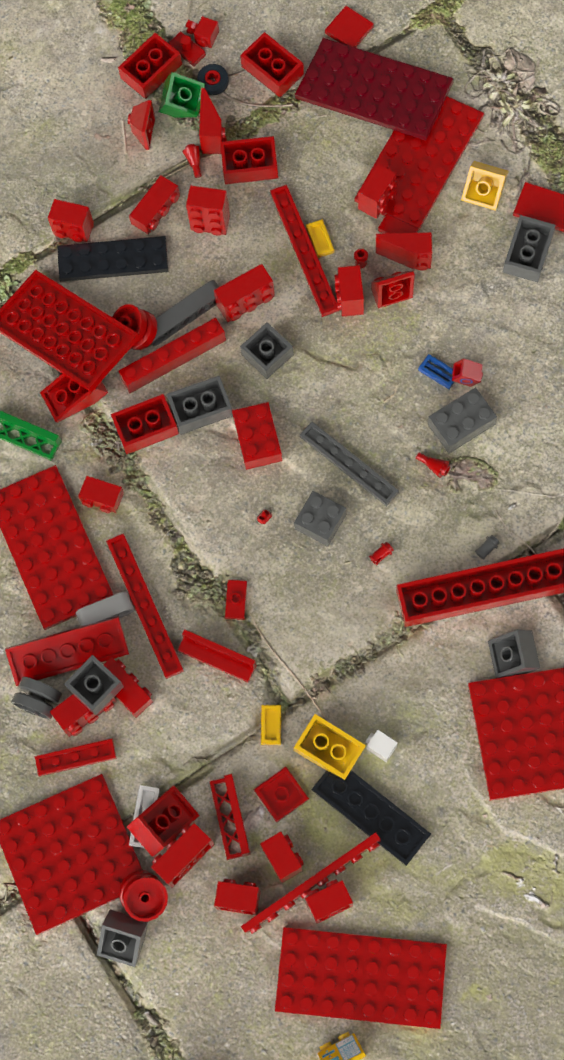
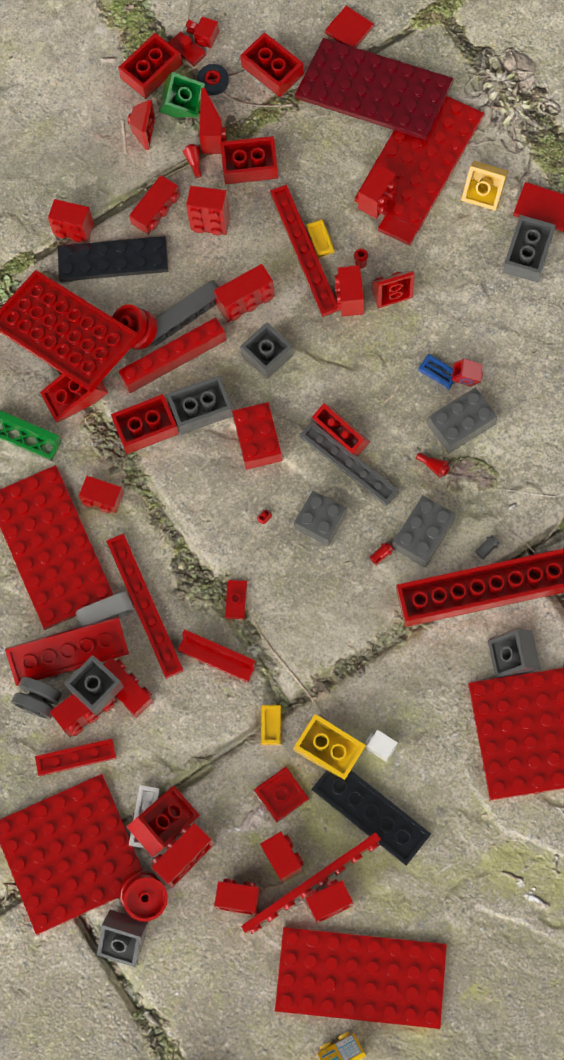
(238, 820): red fence -> none
(341, 429): none -> red brick
(408, 249): red slope -> none
(424, 531): none -> dark grey brick

